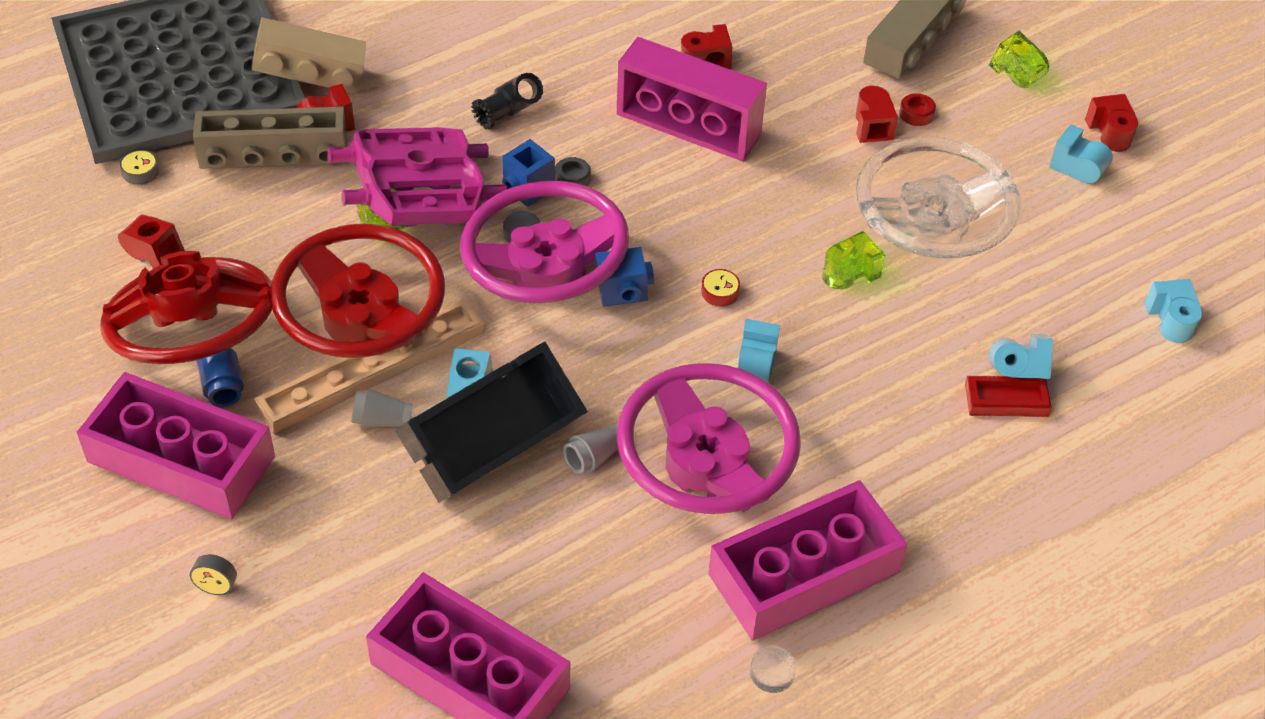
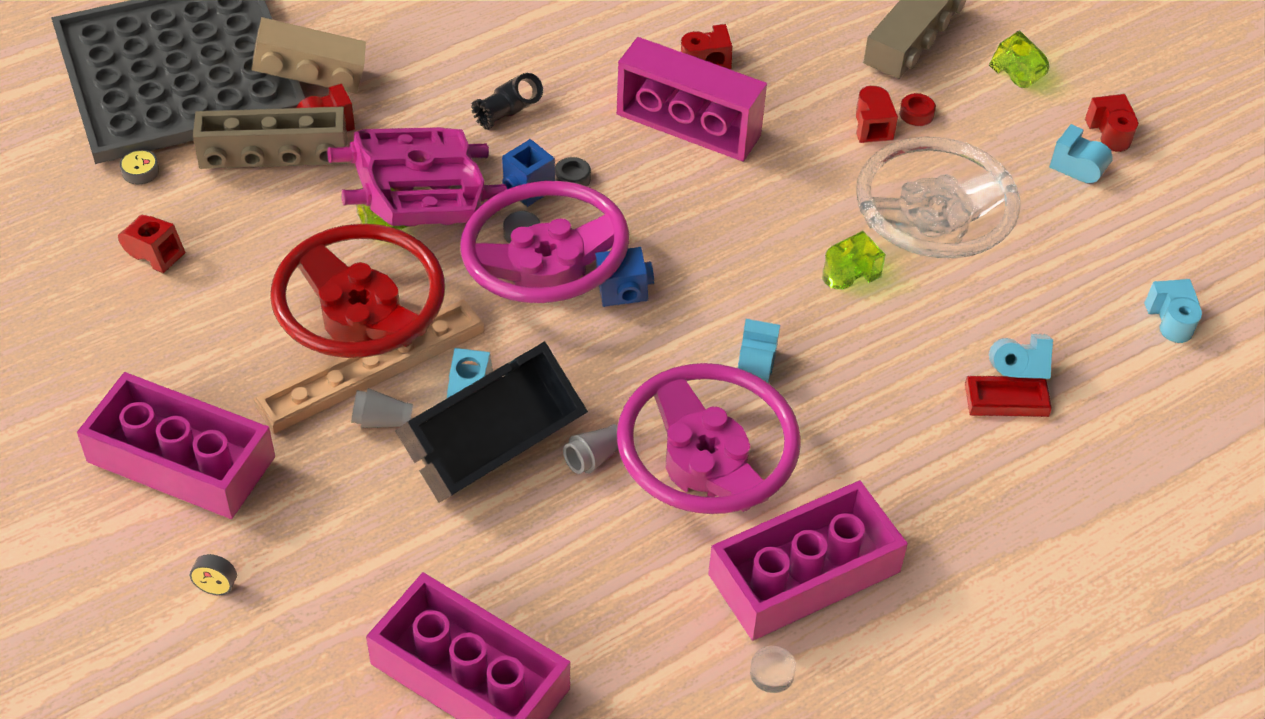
(185, 290): red piece -> none
(221, 378): blue brick -> none
(720, 287): tile -> none

